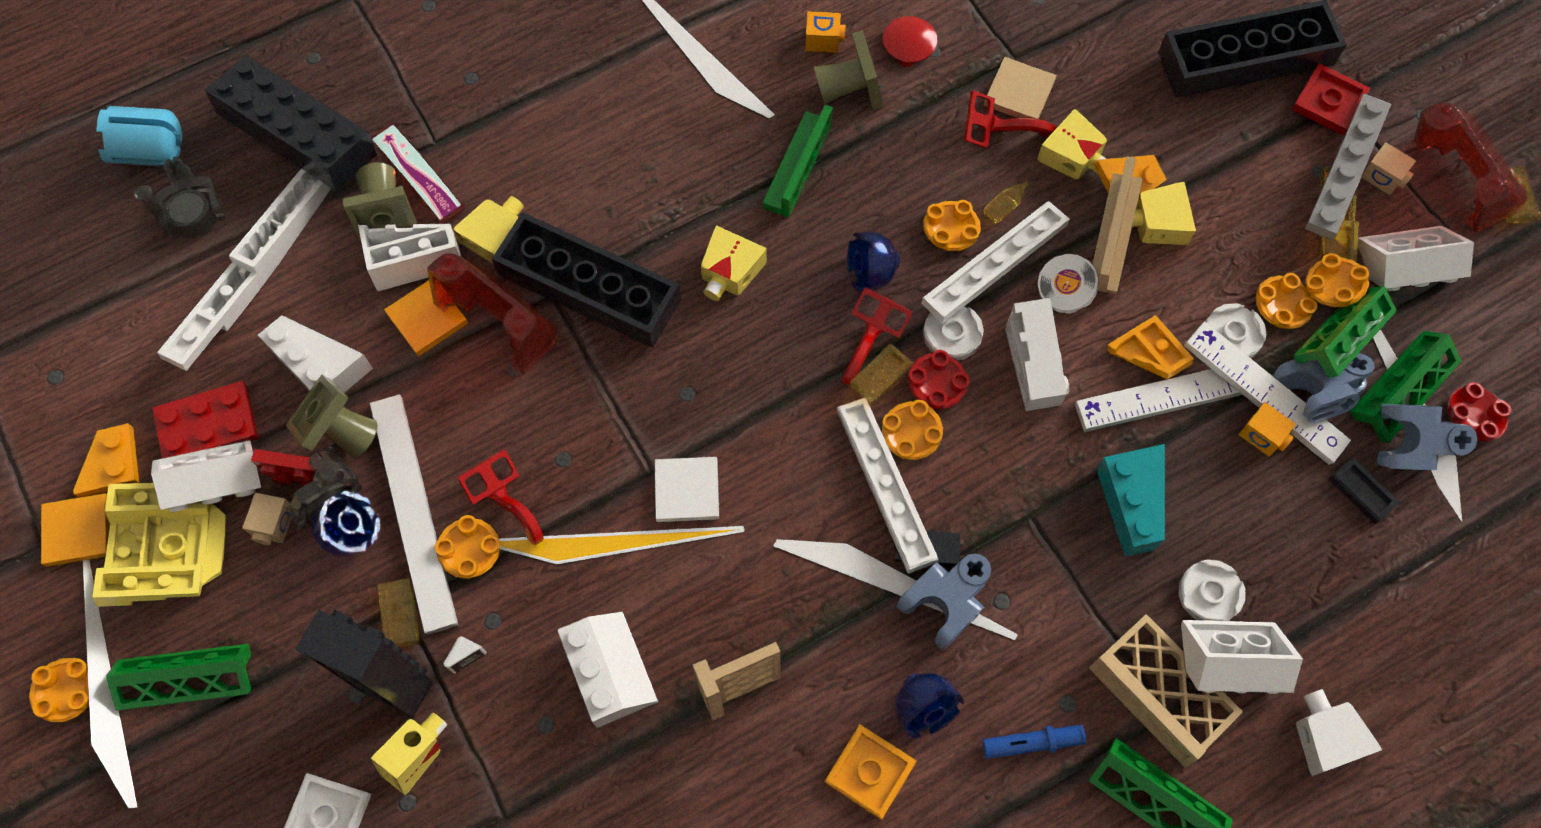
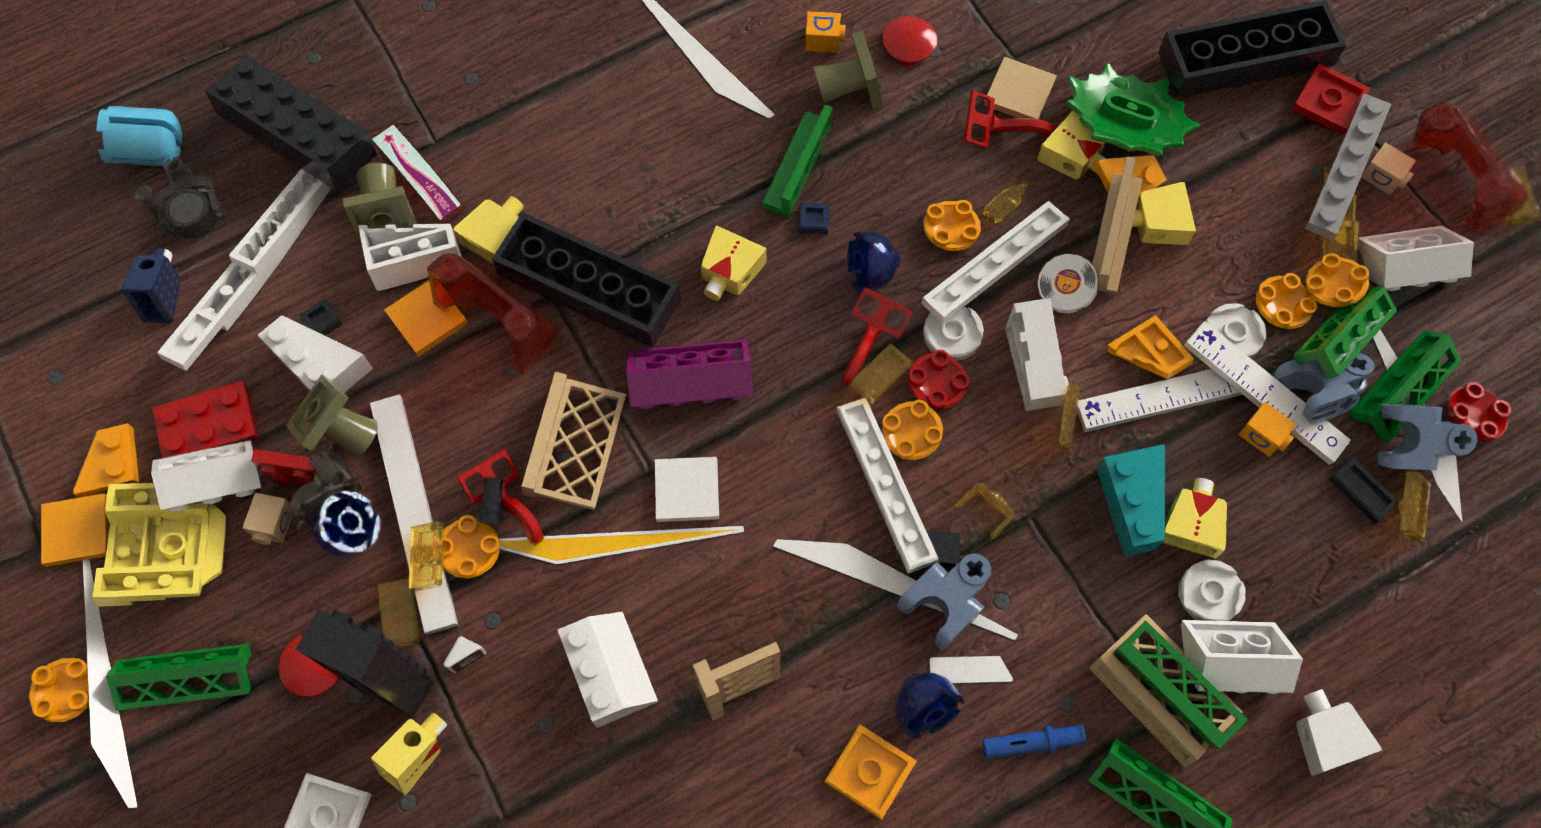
(153, 287): none -> dark blue torso
(302, 674): none -> red dish
(321, 318): none -> black tile
(426, 556): none -> clear yellow plate
(491, 507): none -> black pin
(546, 441): none -> tan fence
(689, 373): none -> magenta slope
(814, 218): none -> dark blue tile
(971, 669): none -> white sticker
(995, 500): none -> clear yellow piece
(1069, 417): none -> clear yellow tile
(1130, 112): none -> green piece
(1177, 699): none -> green fence
(1197, 520): none -> light yellow torso
(1414, 506): none -> clear yellow plate

